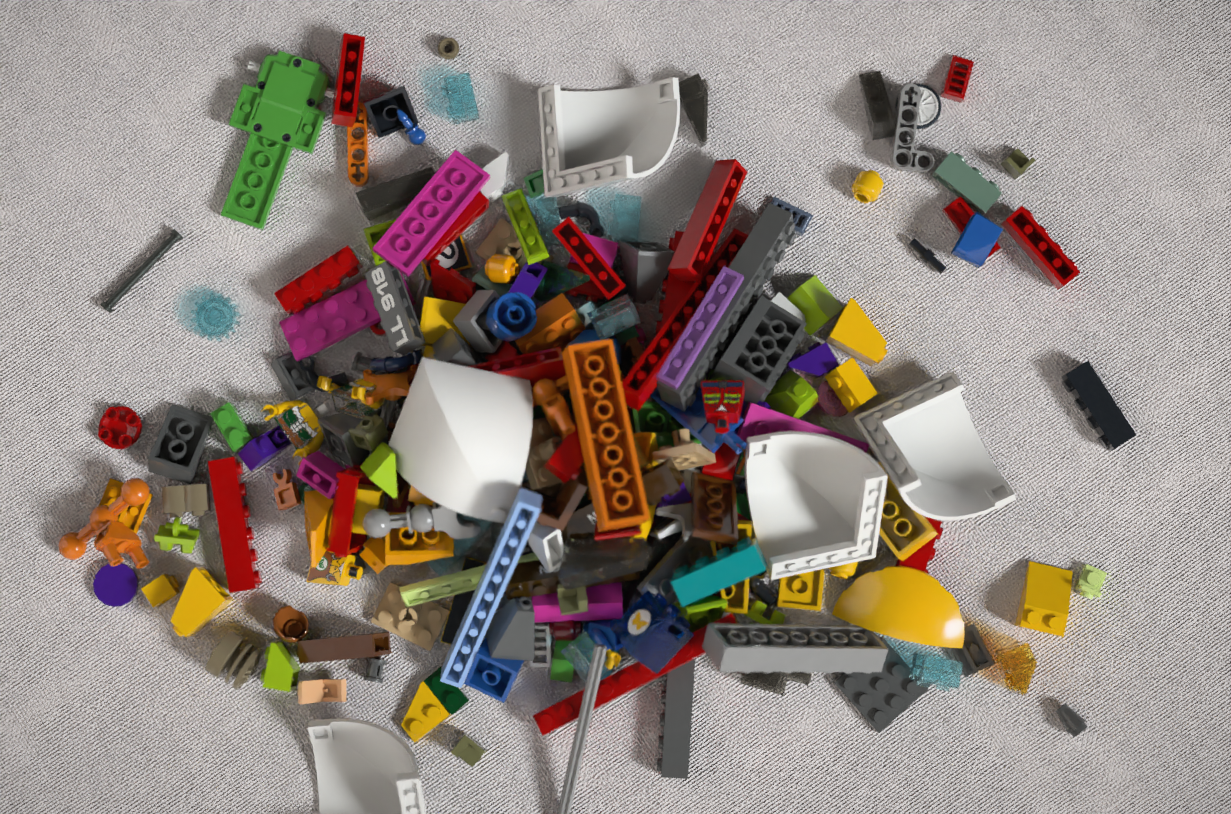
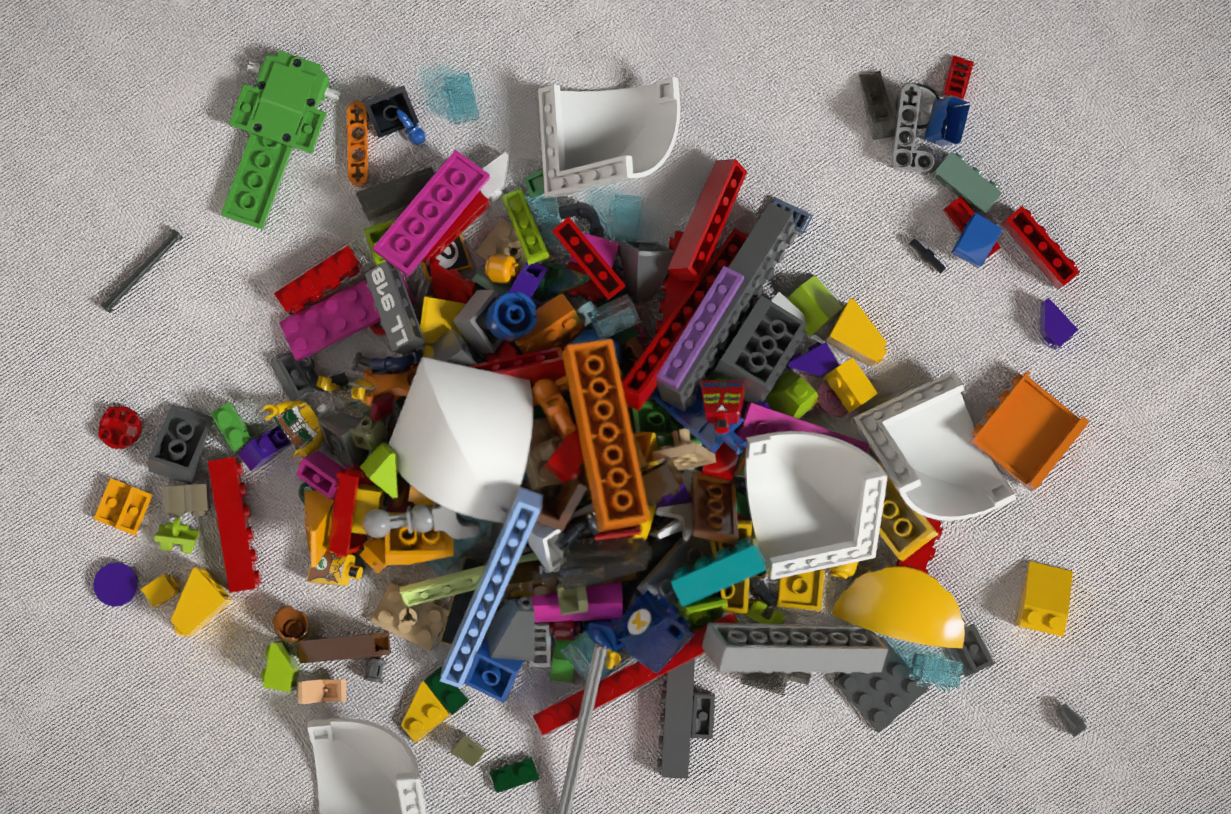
(111, 535): orange connector -> none
(207, 309): clear light blue gear -> none
(234, 660): dark tan wheel -> none
(287, 492): orange plate -> none
(348, 80): red brick -> none
(381, 407): none -> dark red tile
(448, 42): dark tan plate -> none
(514, 775): none -> dark green plate
(574, 531): none -> black piece
(695, 104): clear smoke slope -> none
(703, 715): none -> dark grey slope
(867, 186): yellow head -> none
(954, 121): none -> blue piece
(1017, 163): olive panel -> none
(1017, 665): clear yellow slope -> none
(1027, 431): none -> orange panel
(1054, 325): none -> dark purple slope
(1090, 582): yellowish green bracket -> none
(1098, 406): black brick -> none

